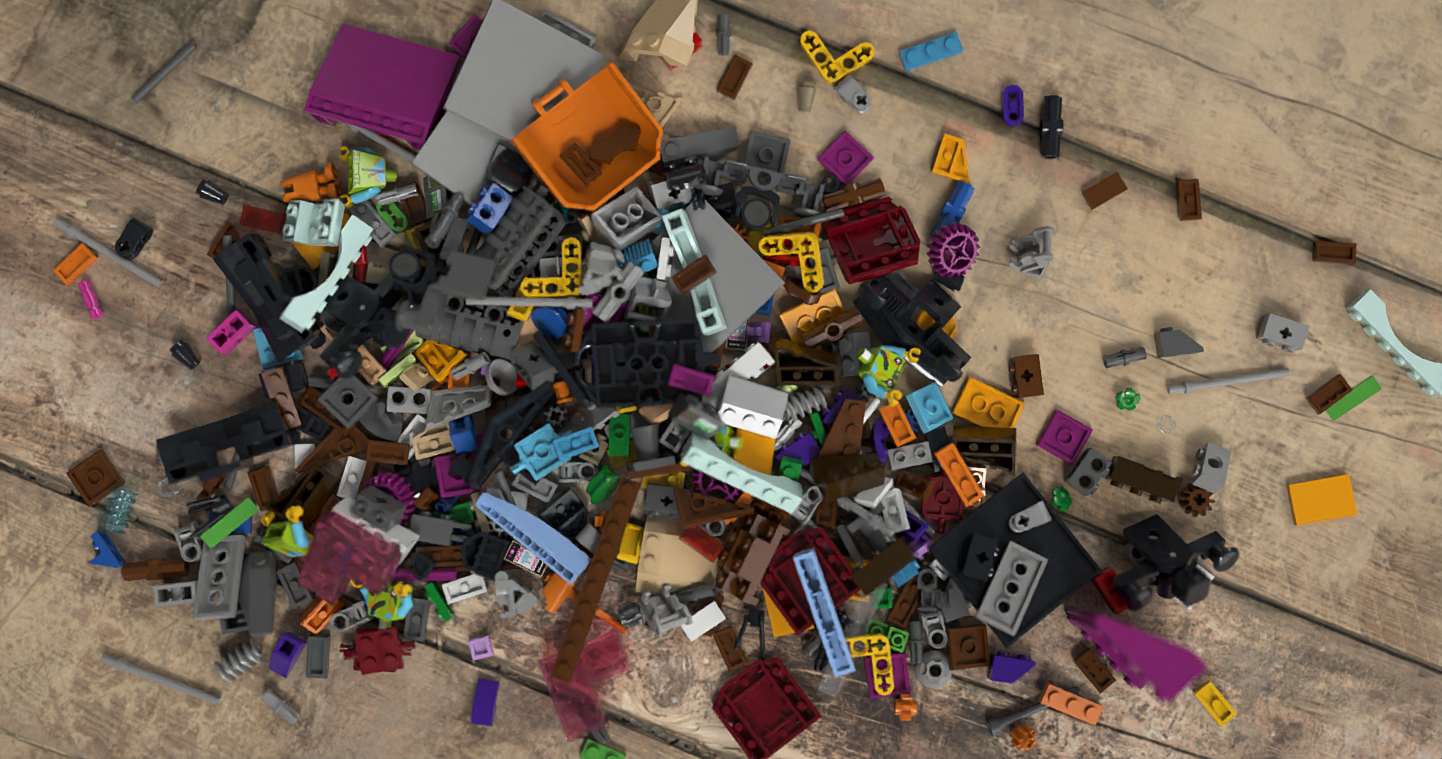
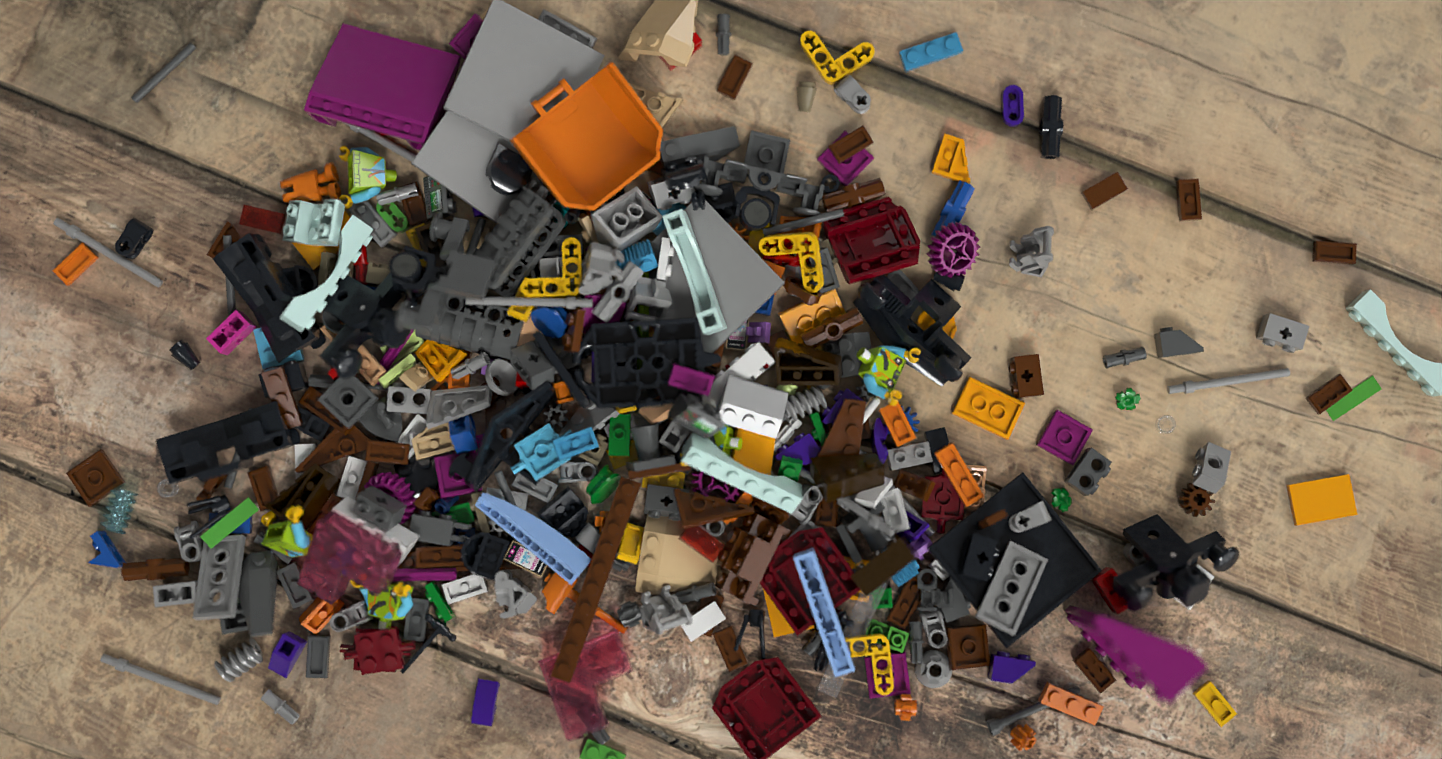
(90, 299): dark pink axle -> none
(211, 192): black cone -> none
(422, 566): black tile -> none
(440, 628): none -> black piece
(448, 214): dark grey pin -> none
(480, 647): lavender tile -> none
(492, 210): blue brick -> none
(591, 177): reddish brown tile -> none
(623, 140): reddish brown tile -> none
(694, 274): reddish brown plate -> none
(850, 144): none -> reddish brown tile
(929, 407): medium azure plate -> none
(987, 446): dark brown wedge -> none
(991, 519): none -> reddish brown tile
(1143, 480): dark brown wedge -> none

